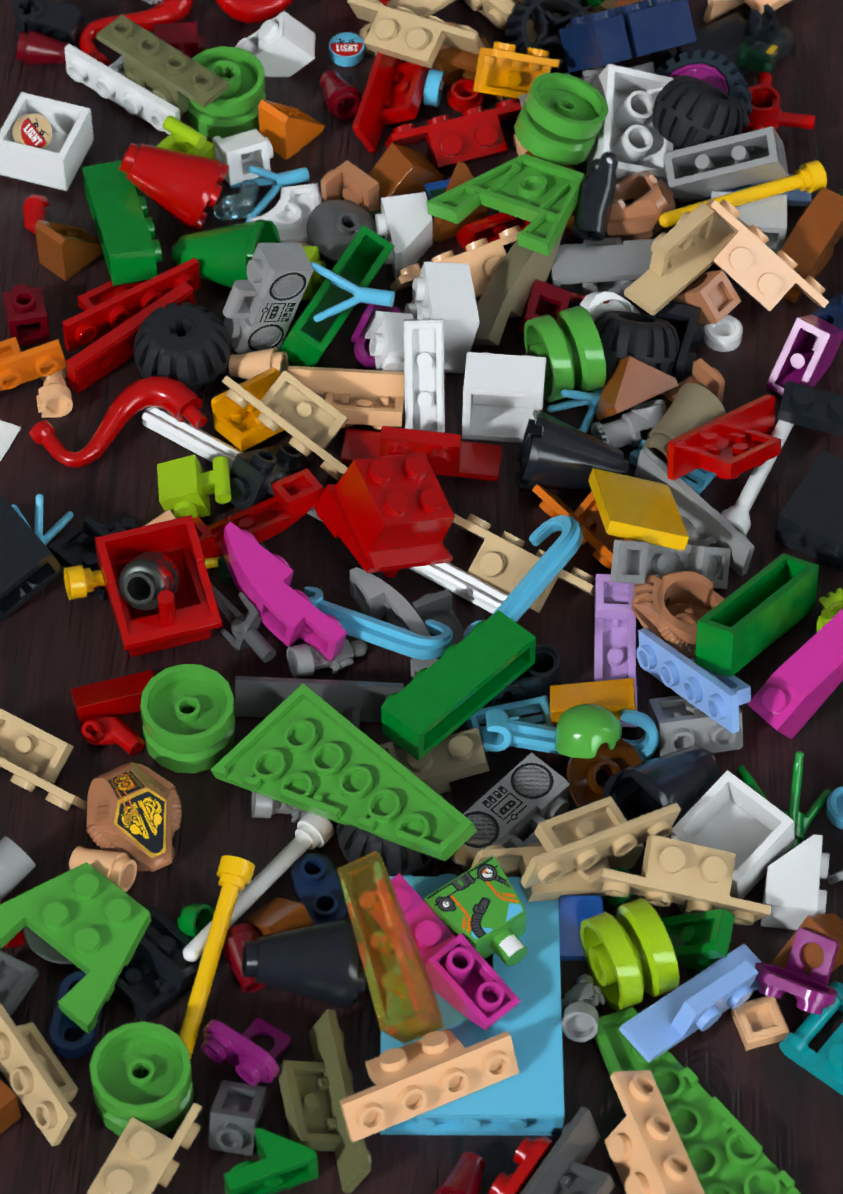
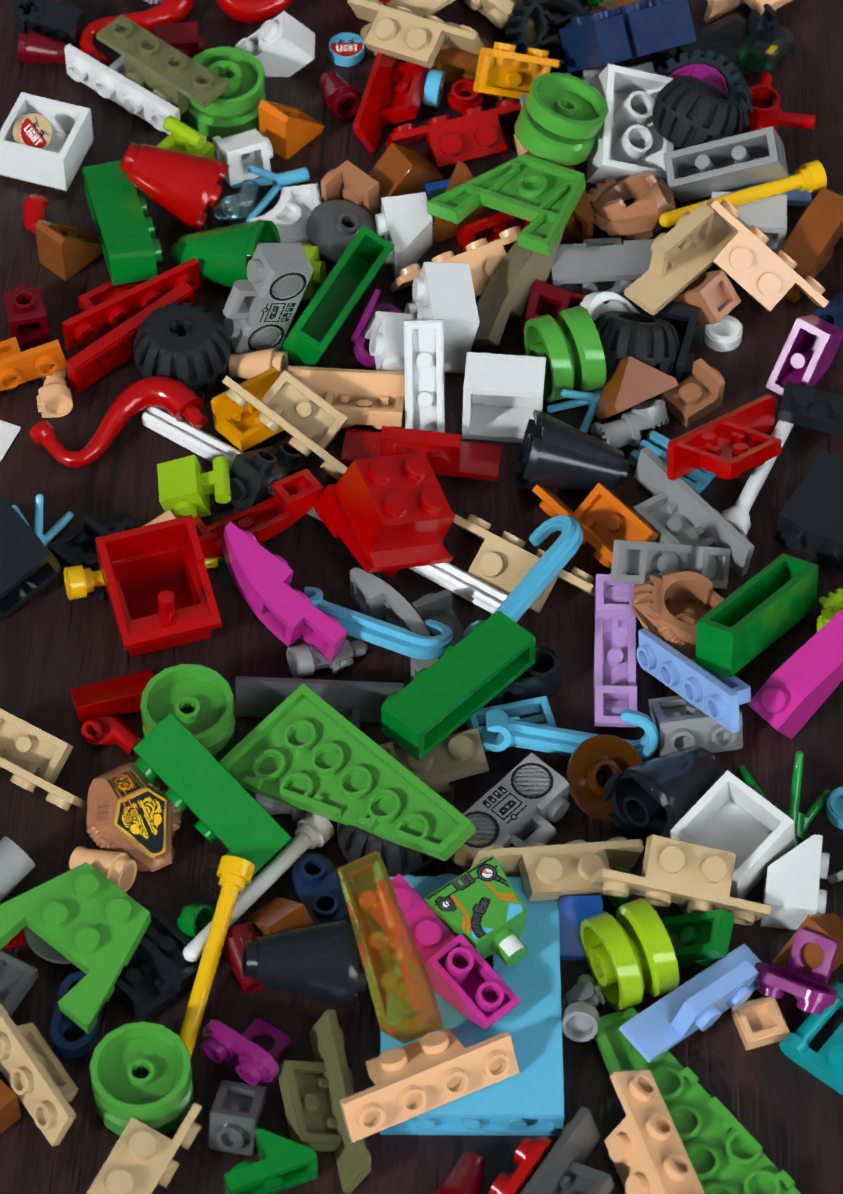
(146, 577): pearl dark grey head -> none
(209, 793): none -> green brick
(244, 626): dark grey piece -> none
(361, 294): medium azure plant -> none
(584, 729): bright green hair -> none
(591, 834): tan bracket -> none
(596, 199): black piece -> none
(610, 694): light orange slope -> none
(638, 509): yellow tile -> none
(690, 409): dark tan plant -> none

